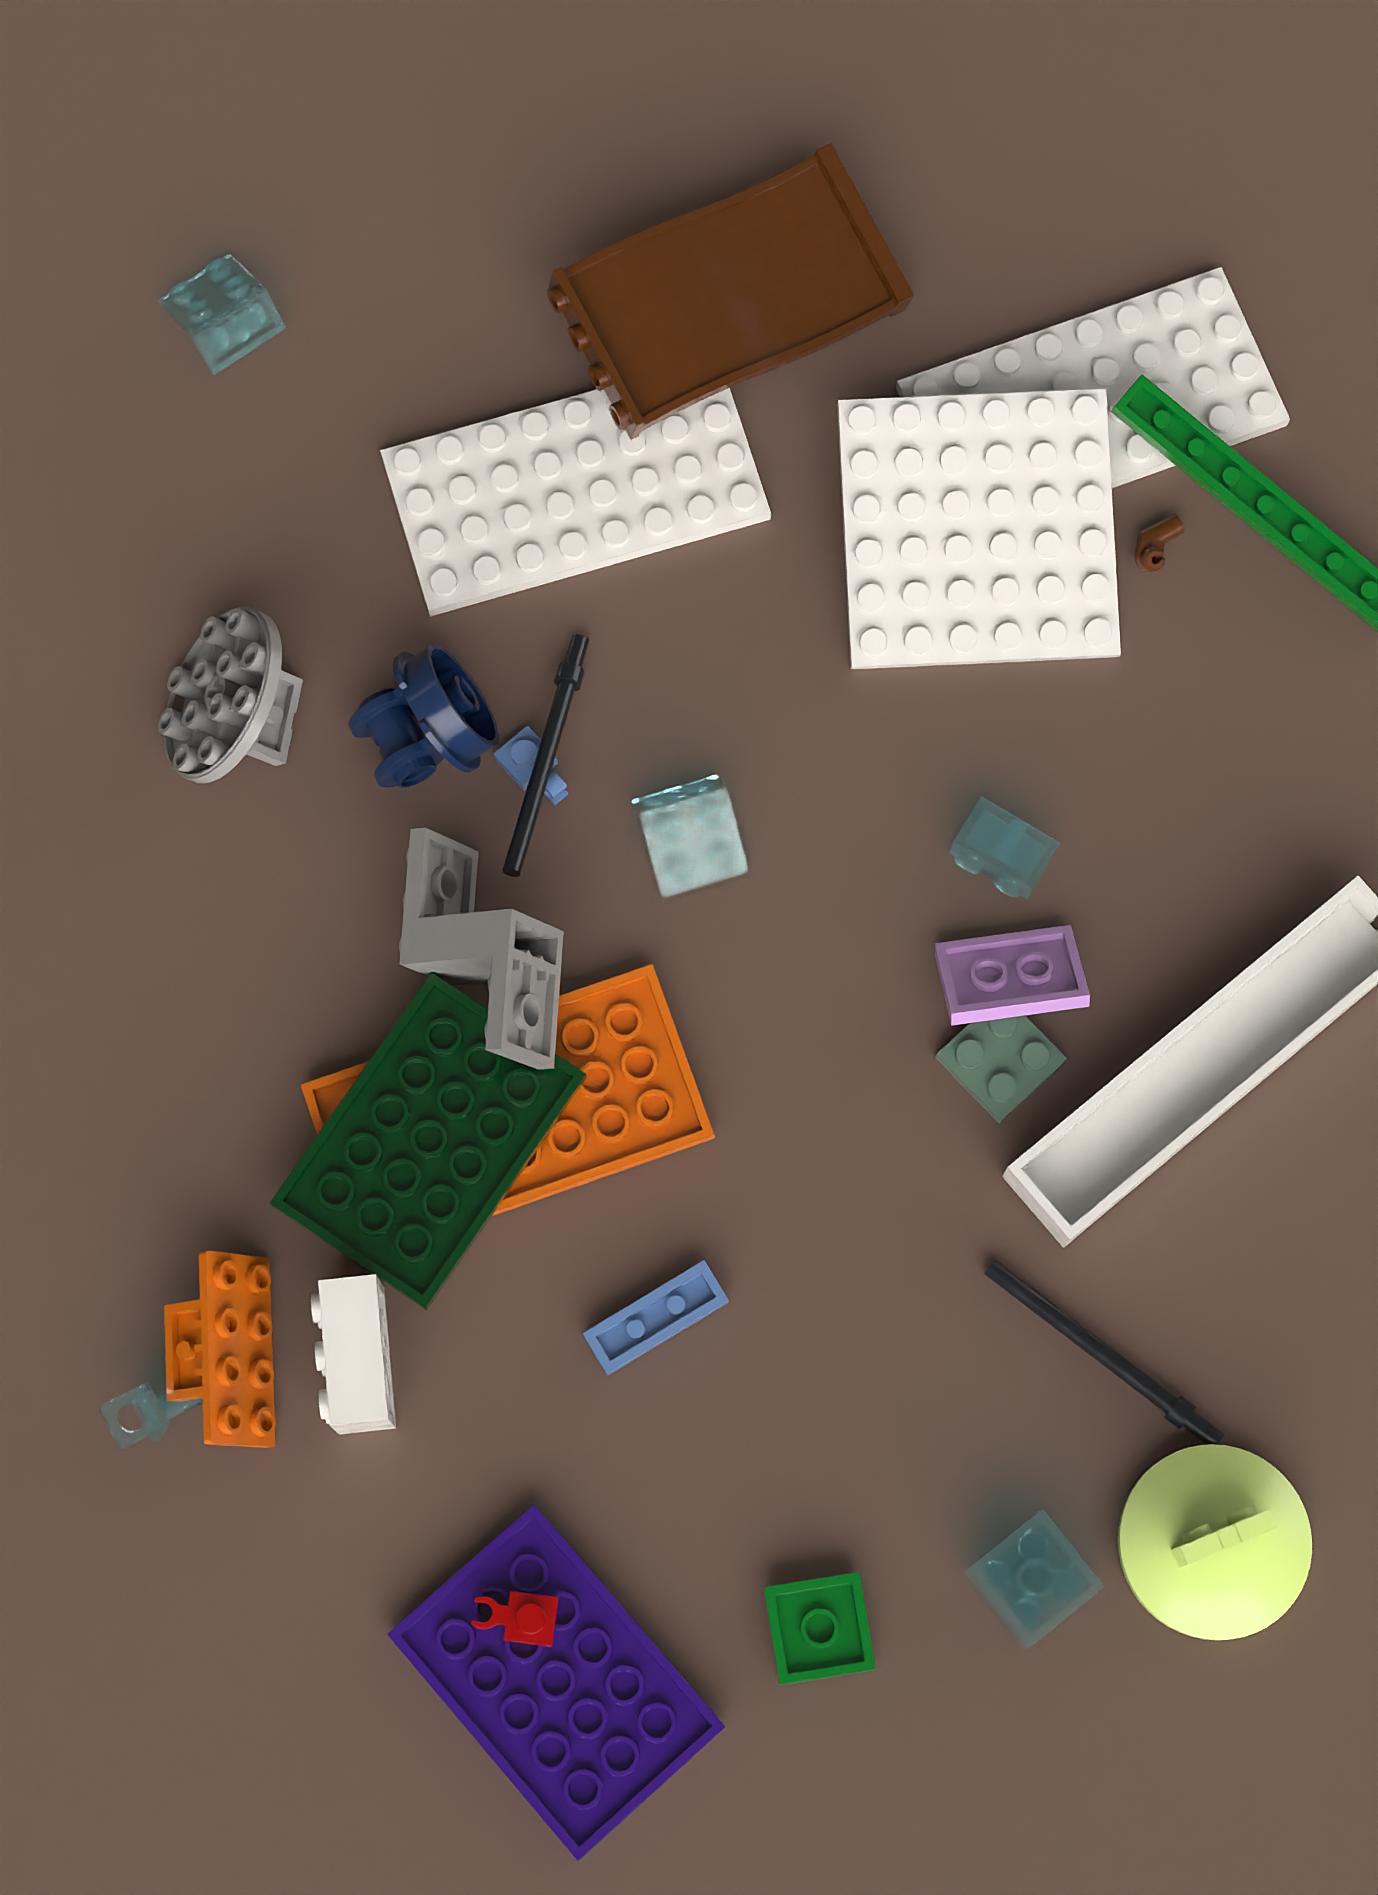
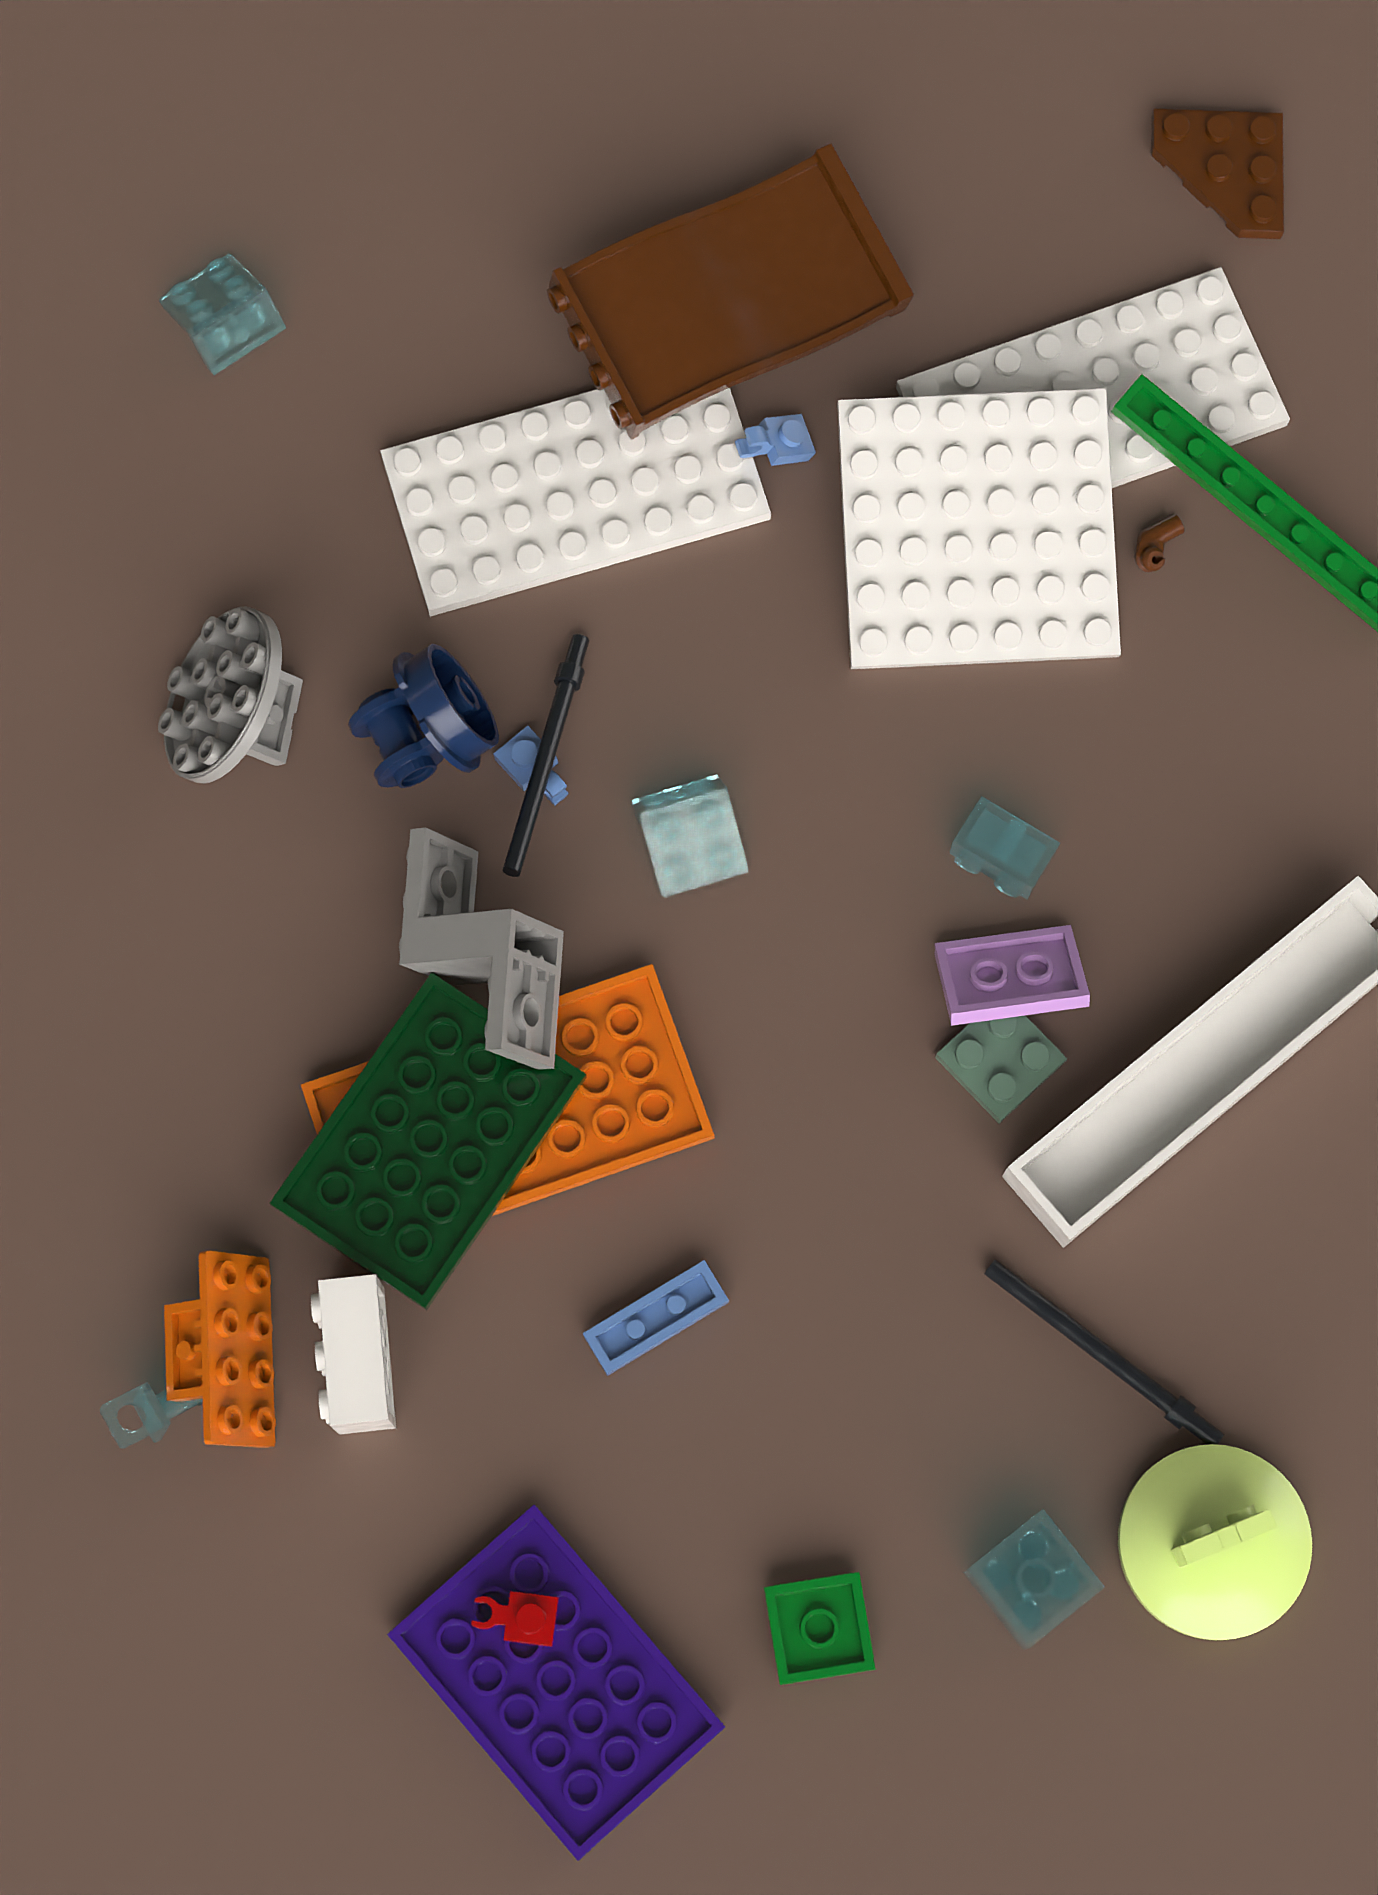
(781, 438): none -> medium blue plate
(1227, 164): none -> reddish brown plate

